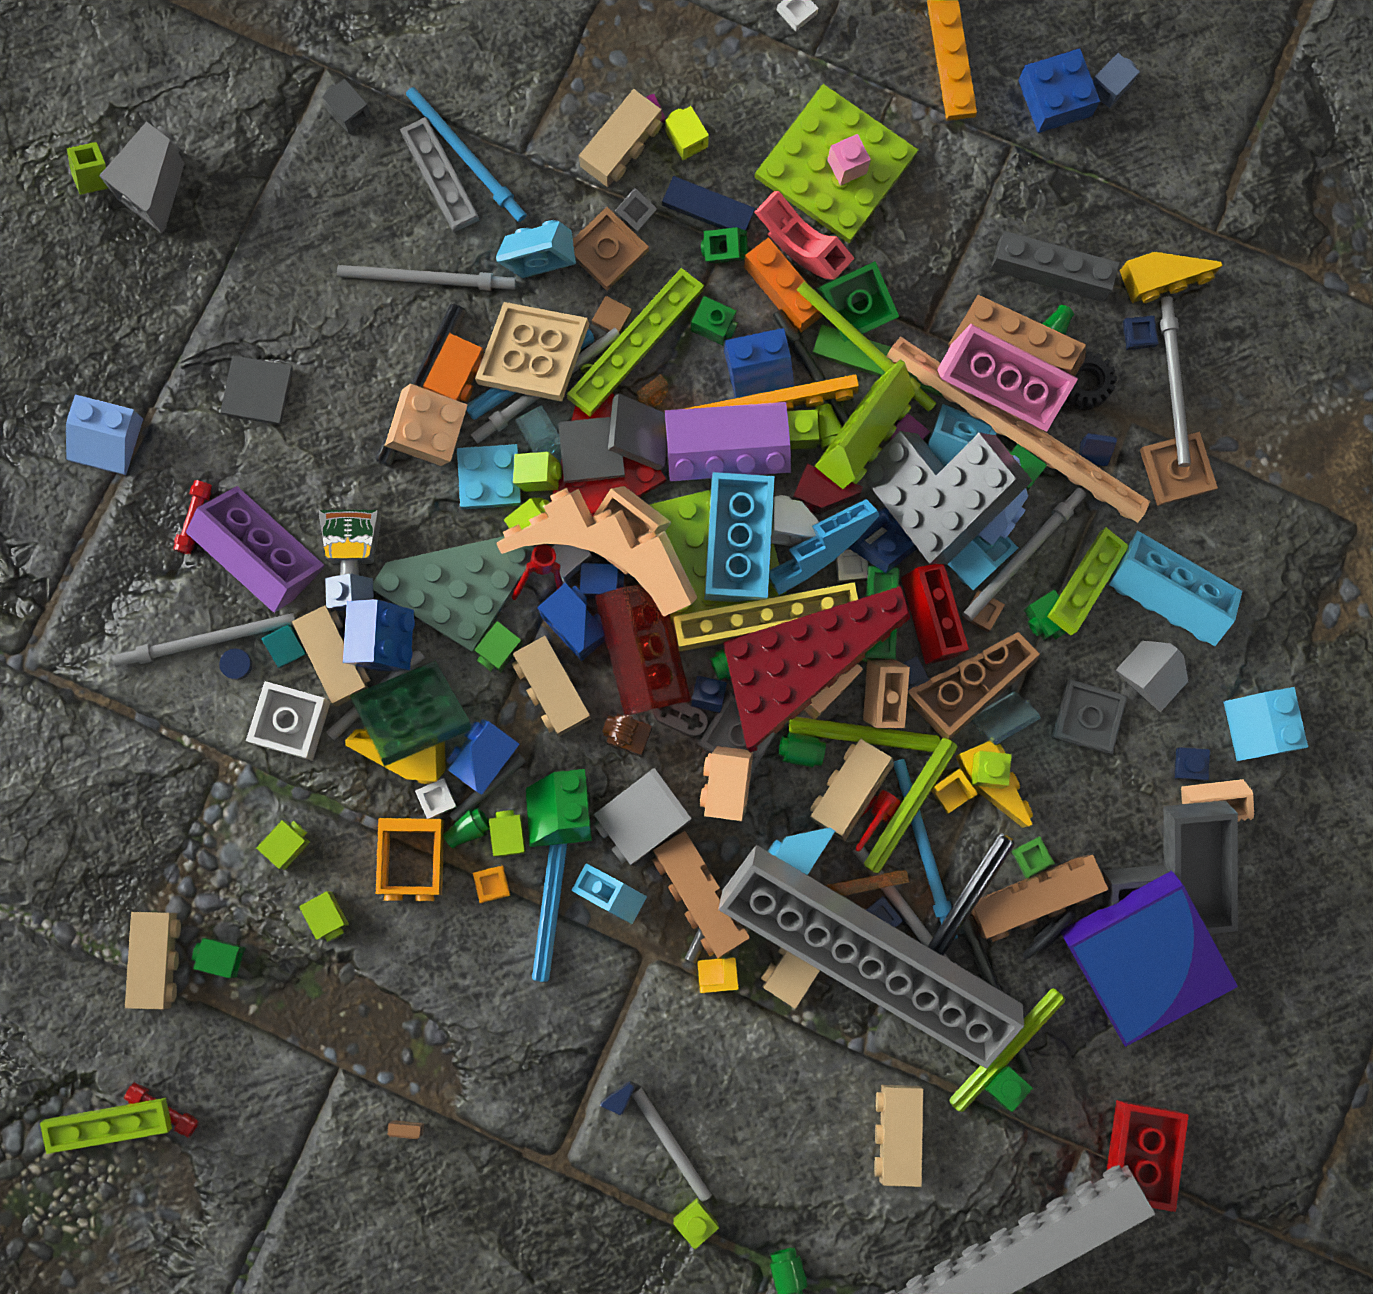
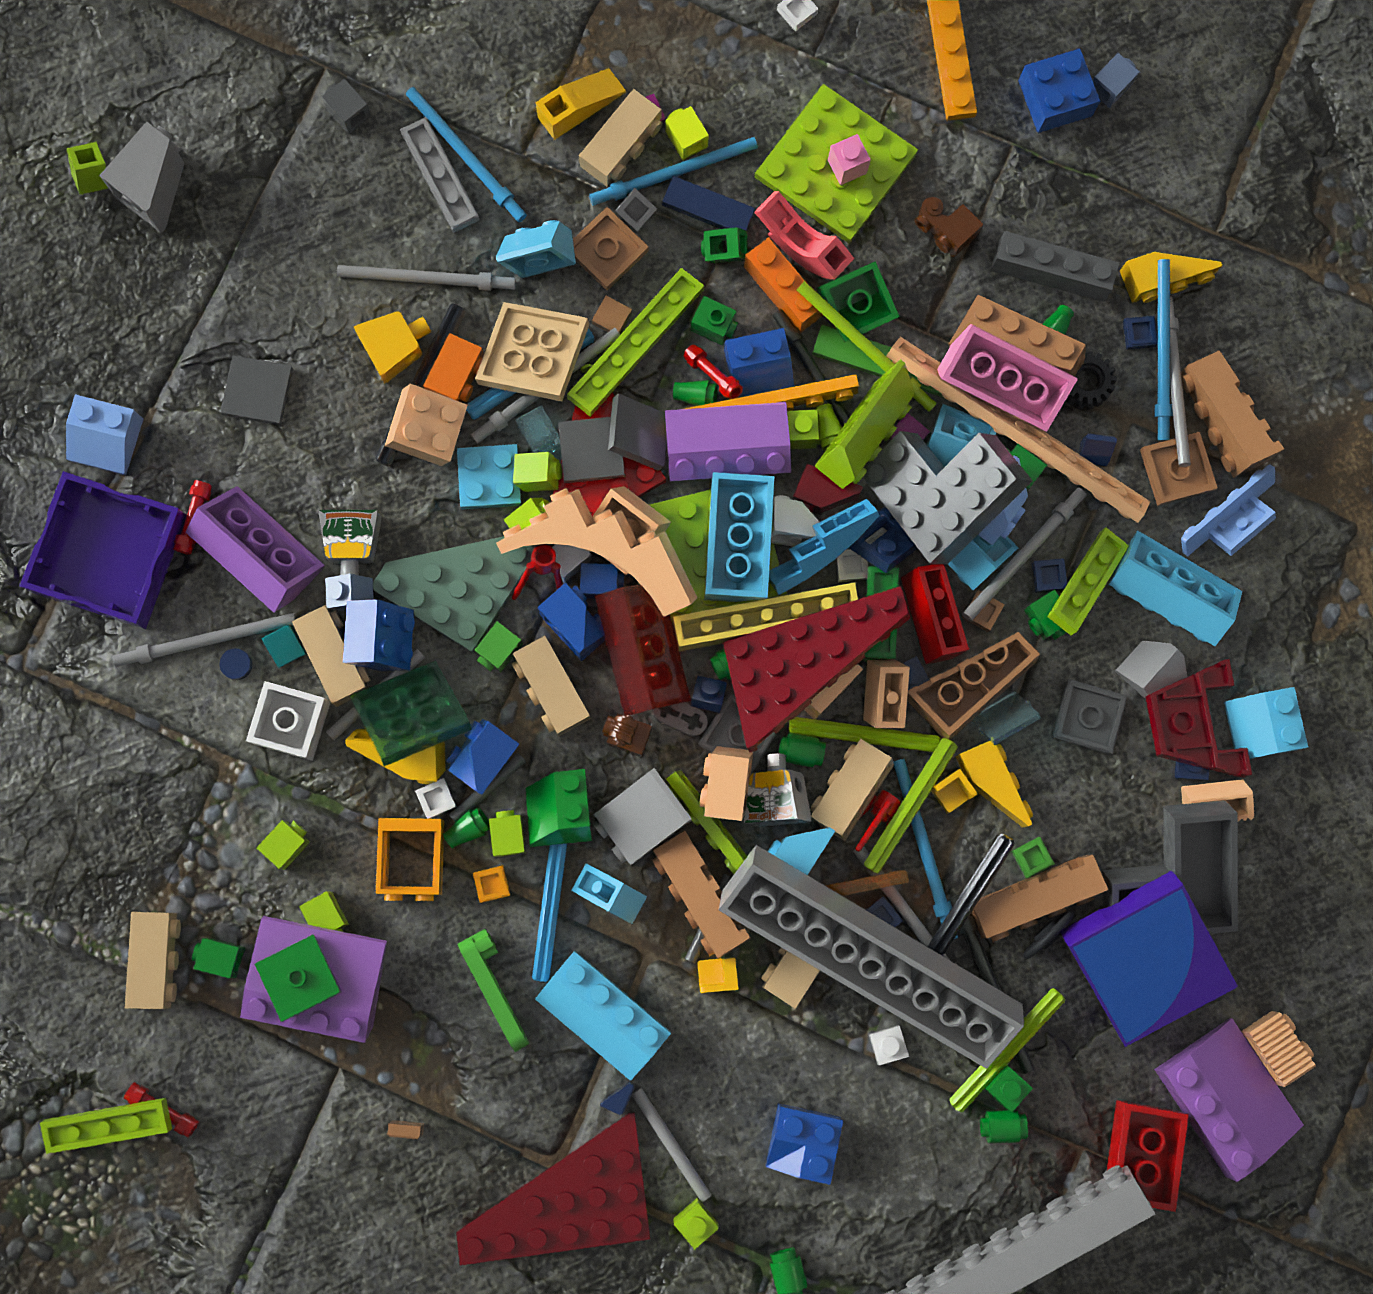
(103, 550): none -> dark purple tile
(297, 978): none -> green plate
(354, 963): none -> medium lavender slope
(392, 342): none -> yellow torso
(476, 951): none -> bright green beam
(576, 1204): none -> dark red wing
(577, 101): none -> yellow slope
(603, 1015): none -> medium azure slope
(619, 189): none -> dark azure bar
(653, 392): clear orange plate -> none
(696, 392): none -> green cone
(717, 834): none -> lime plate
(728, 386): none -> red bar
(776, 795): none -> torso
(804, 1143): none -> blue slope
(888, 1045): none -> white plate
(899, 1135): tan brick -> none
(950, 232): none -> reddish brown brick
(991, 769): lime brick -> none
(1004, 1126): none -> green brick
(1049, 575): none -> dark blue plate
(1163, 409): none -> dark azure bar
(1184, 724): none -> dark red wing
(1228, 415): none -> medium nougat wedge
(1230, 1100): none -> medium lavender slope
(1235, 519): none -> light blue bracket
(1279, 1048): none -> light nougat brick

